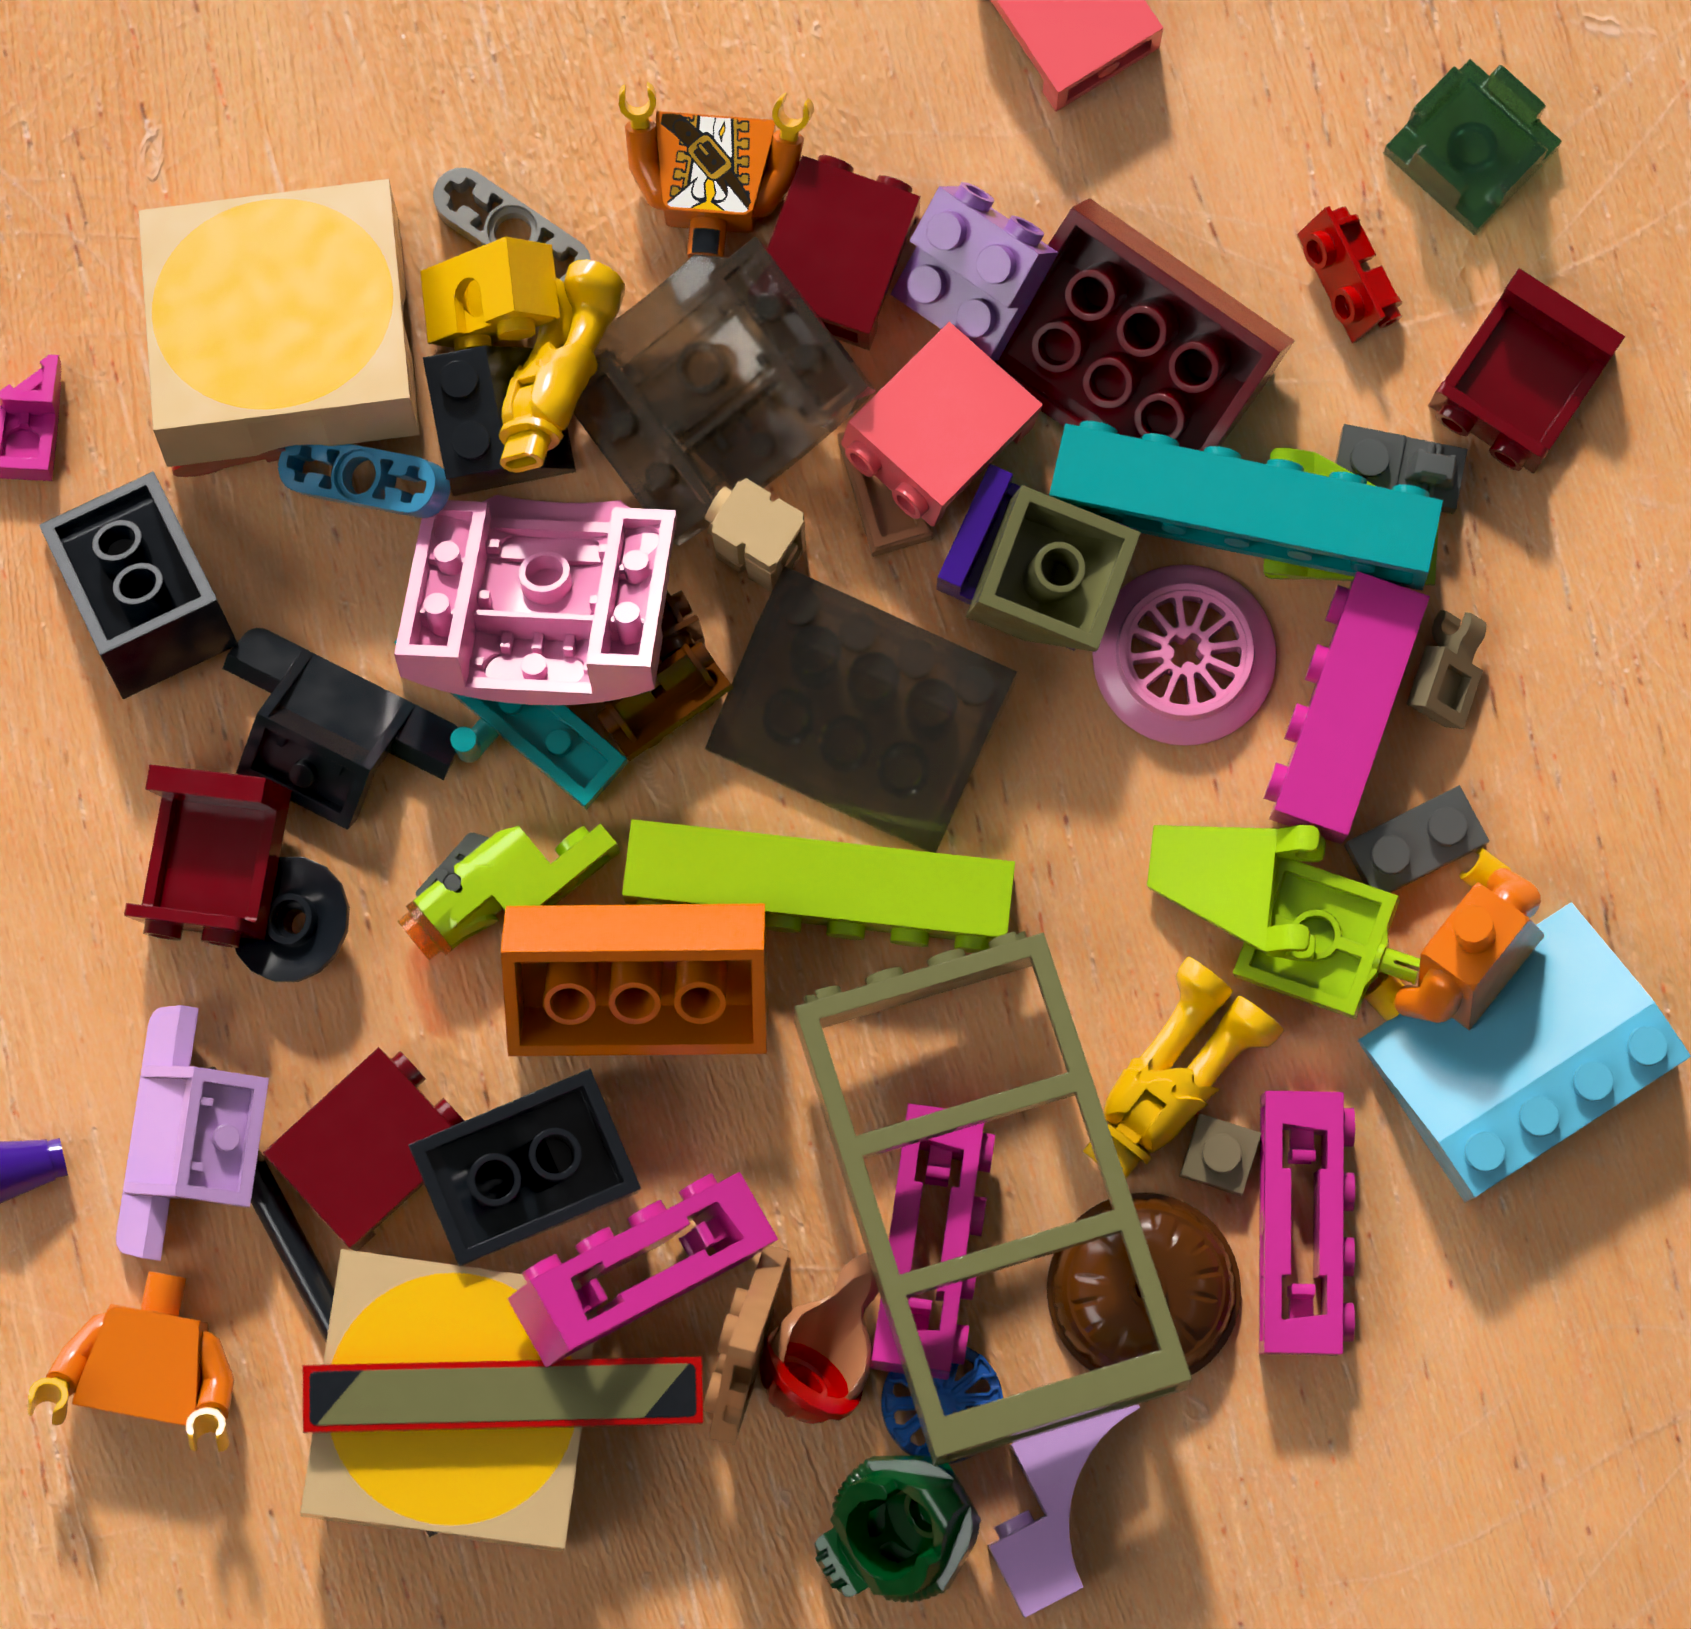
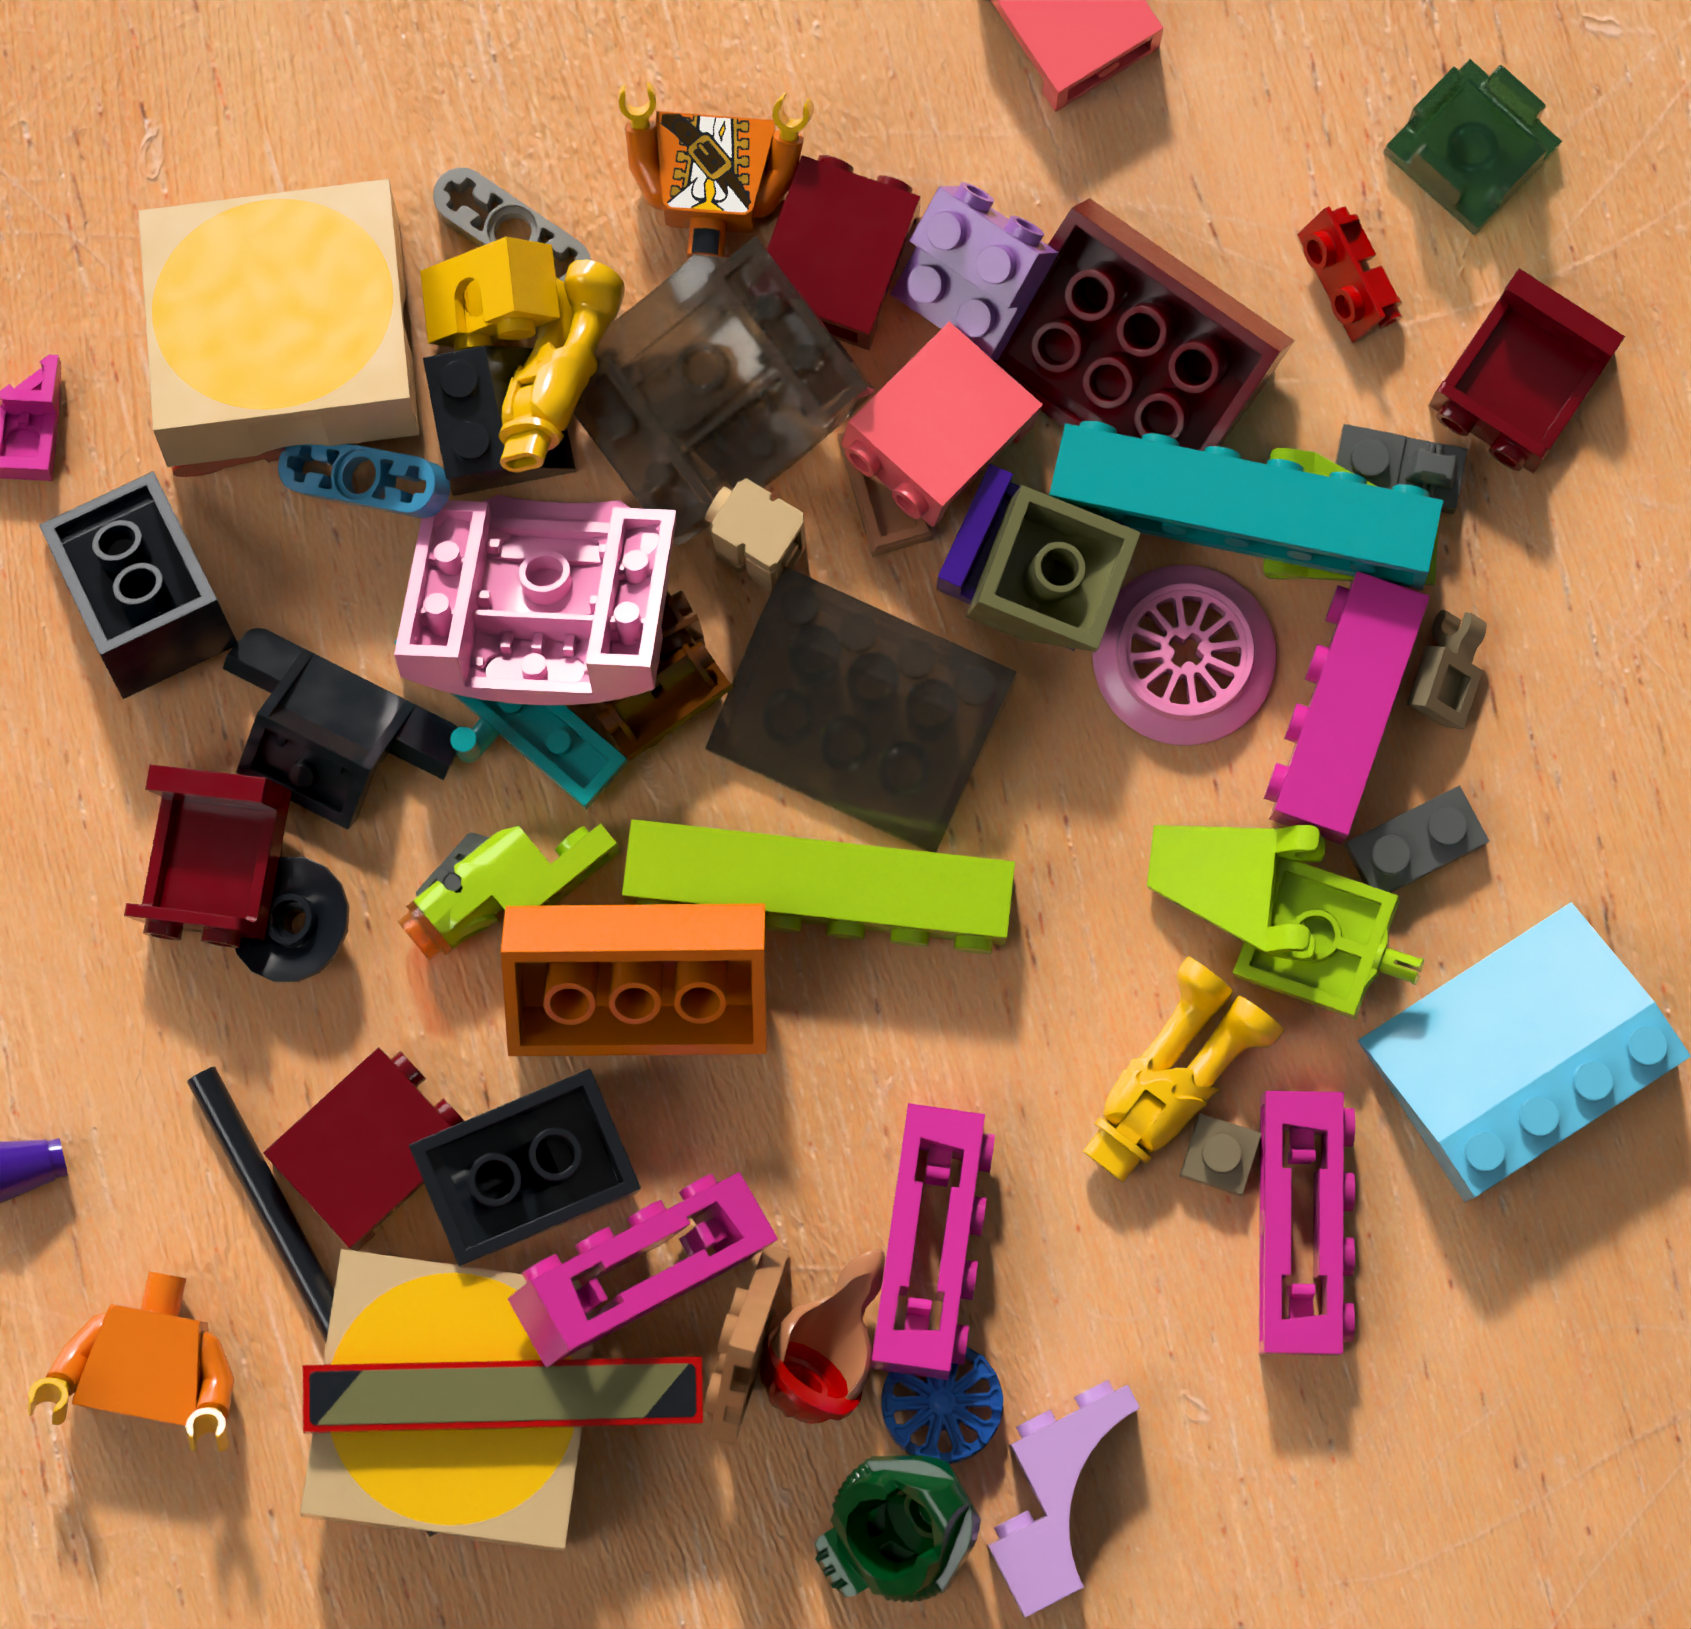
(189, 1136): lavender plate -> none
(1049, 1405): olive window -> none
(1096, 1297): reddish brown hat -> none
(1470, 952): orange torso -> none

